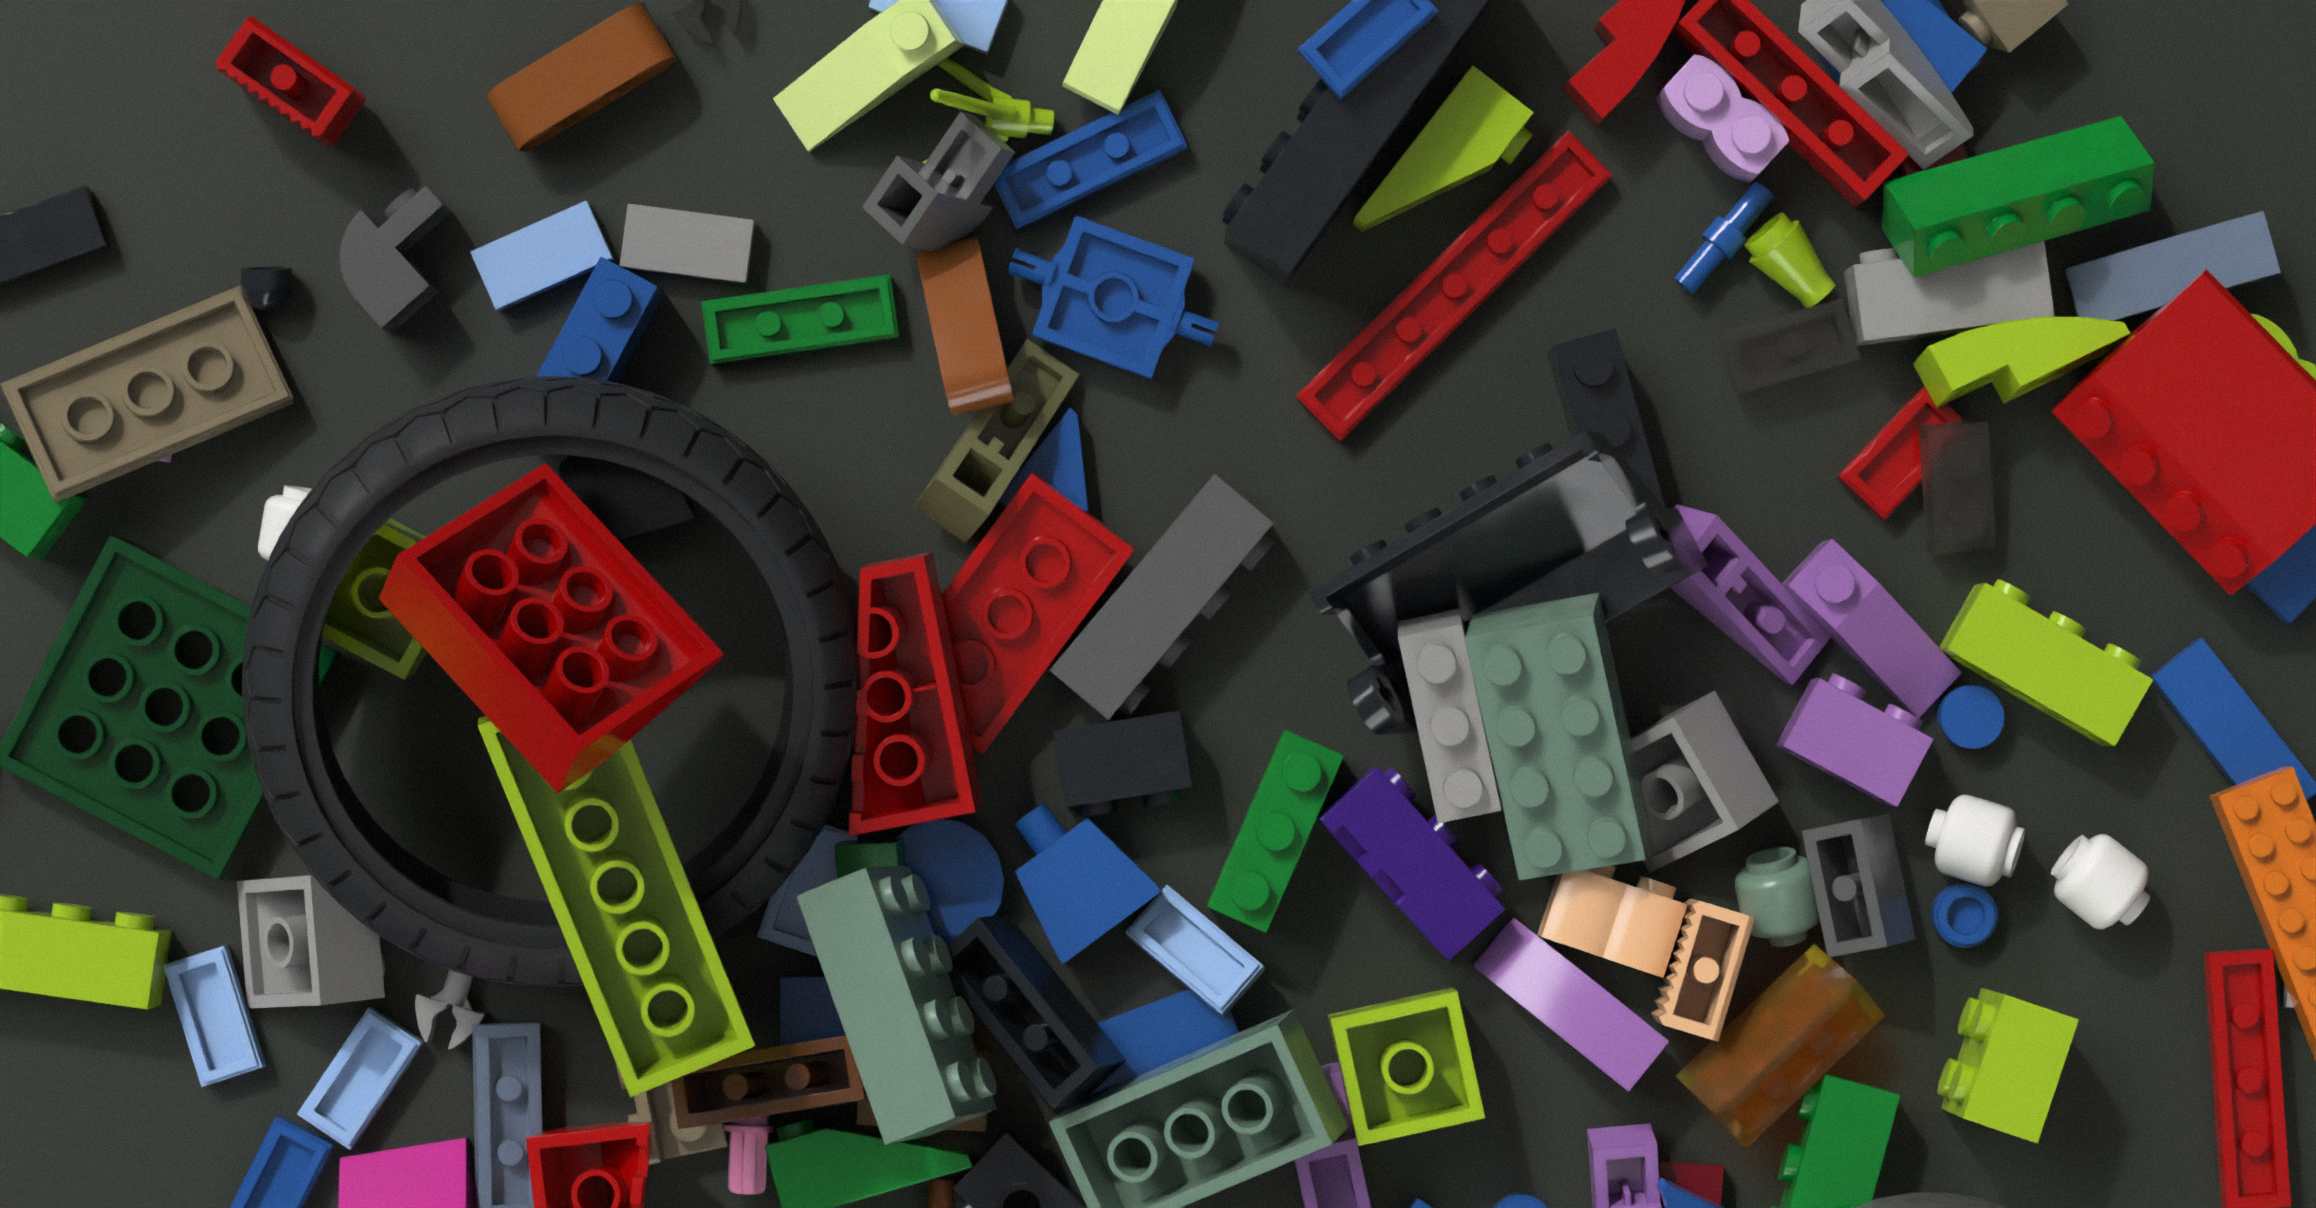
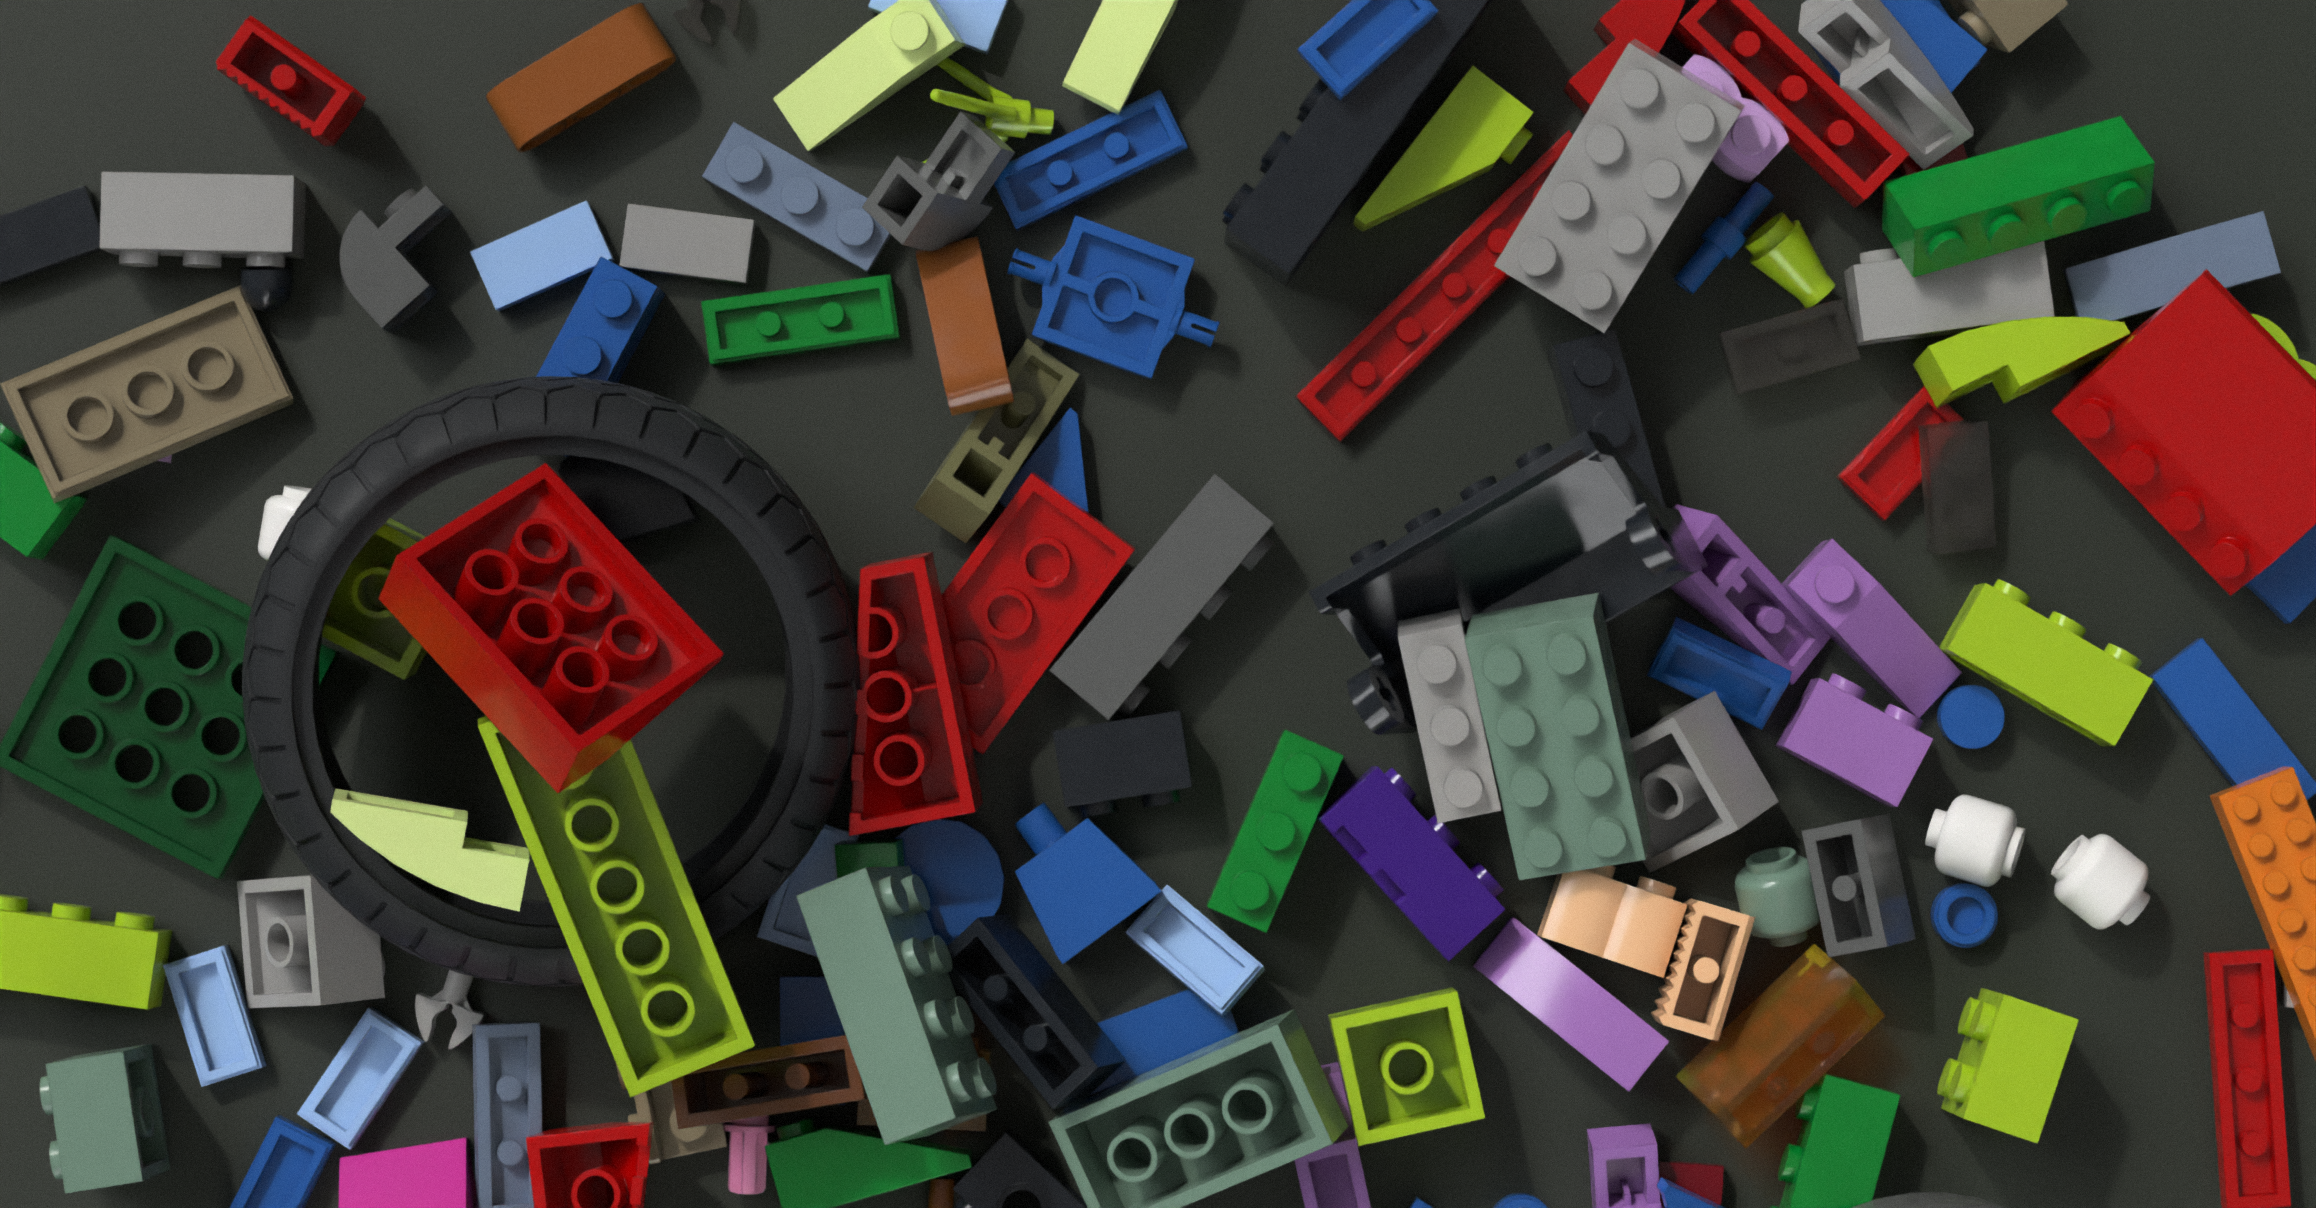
(105, 1118): none -> sand green brick
(202, 218): none -> light grey brick
(434, 846): none -> yellowish green slope
(797, 196): none -> sand blue plate
(1619, 185): none -> light grey brick
(1703, 662): none -> blue tile

